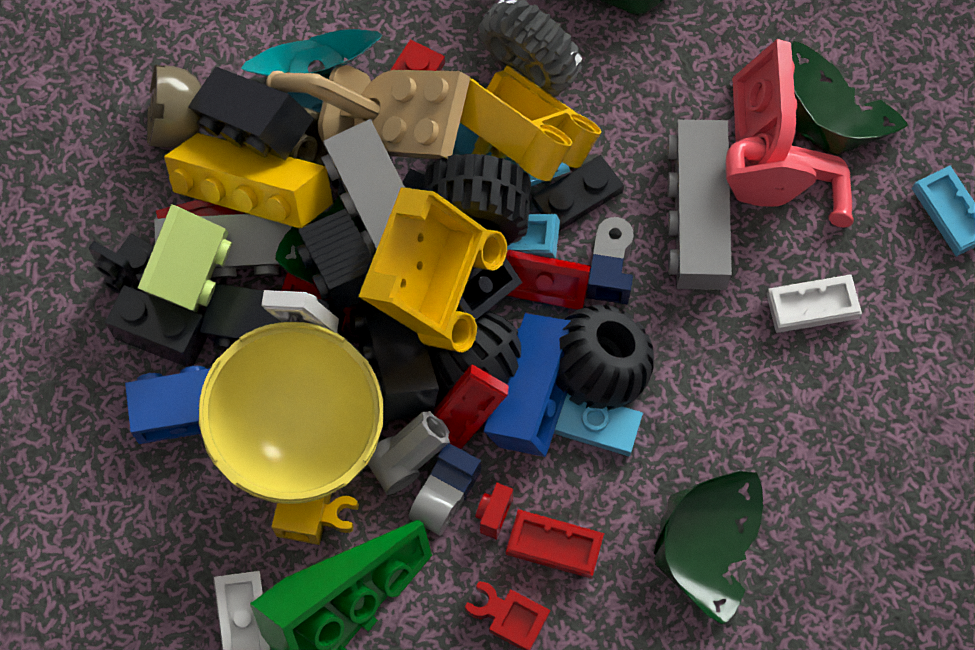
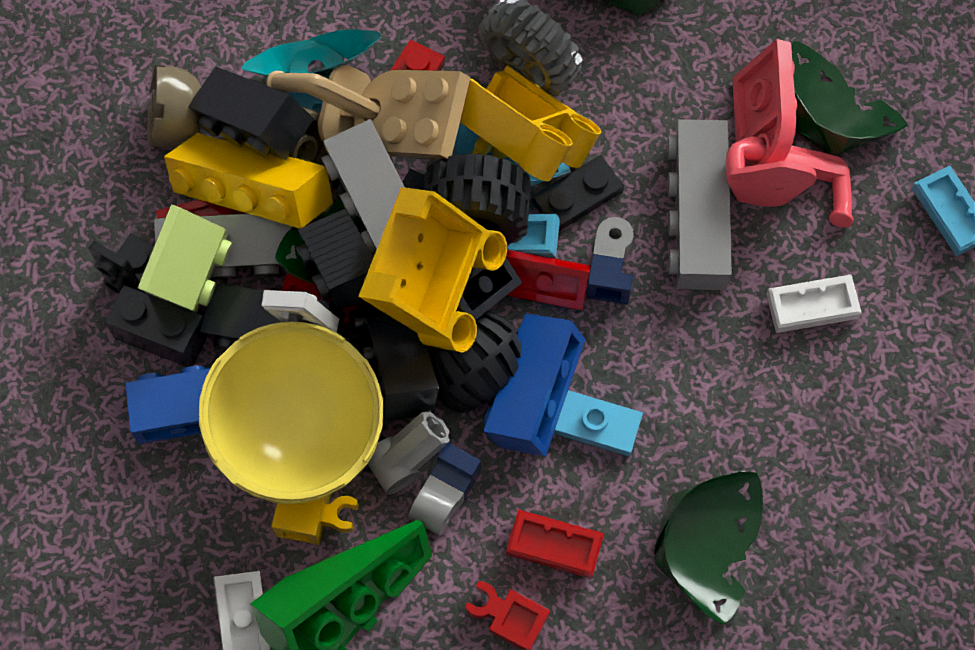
(470, 404): red plate -> none
(494, 509): red plate -> none
(604, 357): black wheel -> none

